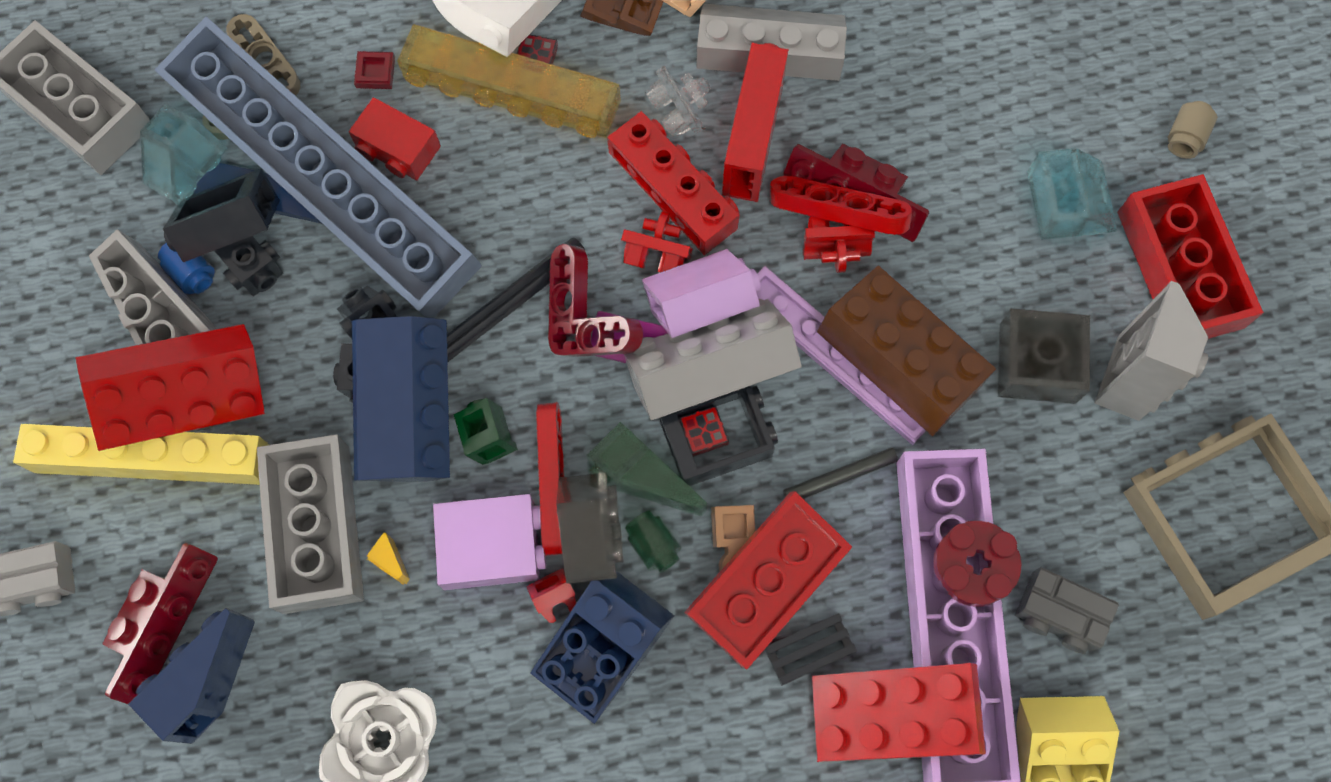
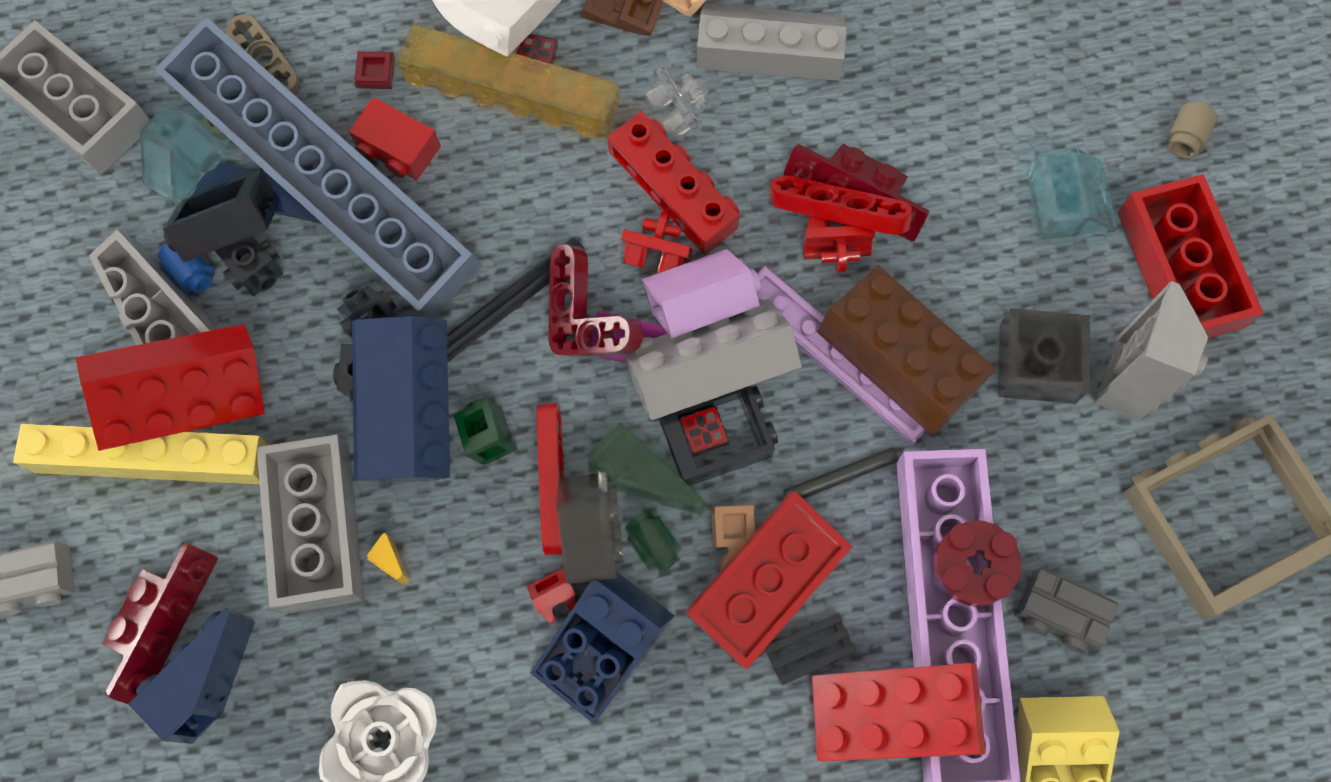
(487, 542): lavender brick -> none
(754, 122): red brick -> none

